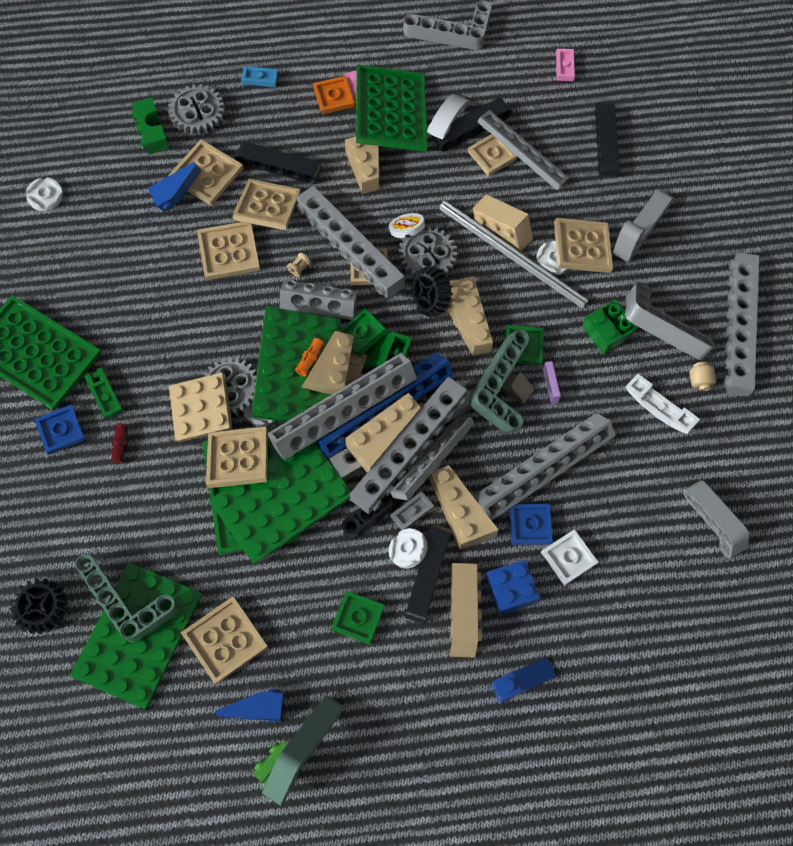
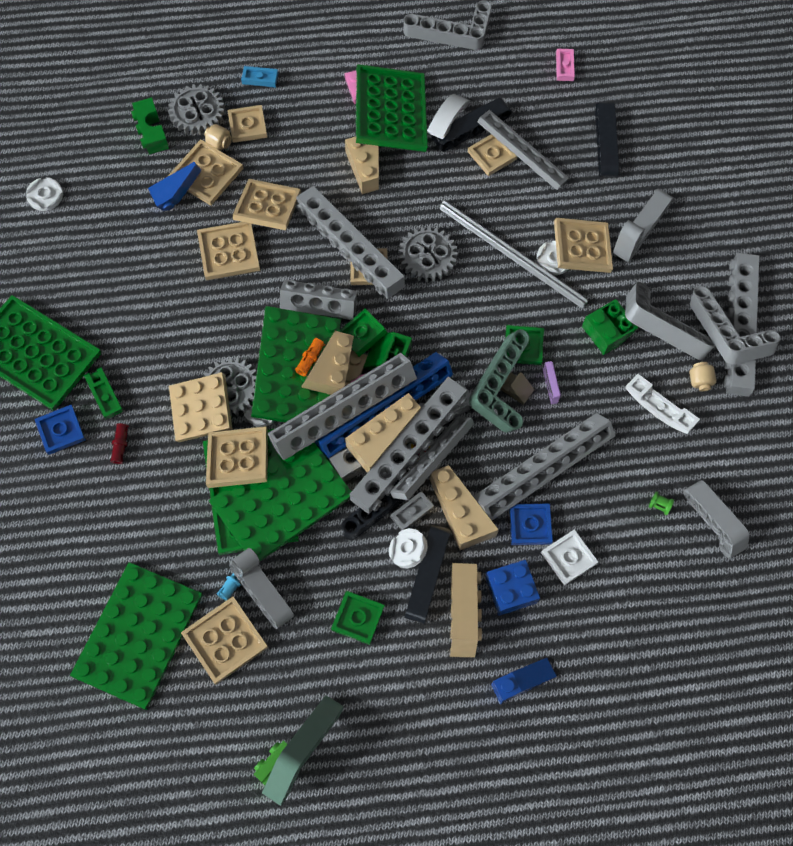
(32, 611): black gear -> none
(117, 604): sand green beam -> none
(218, 137): none -> tan head
(229, 587): none -> medium azure axle
(247, 123): none -> tan plate
(260, 588): none -> light grey beam
(260, 706): blue slope -> none
(278, 162): black beam -> none
(299, 264): tan bush -> none
(333, 95): orange plate -> none
(407, 224): white tile -> none
(432, 291): black gear -> none
(469, 316): tan wedge -> none
(504, 221): tan wedge -> none
(661, 503): none -> bright green bush
(723, 334): none -> light grey beam

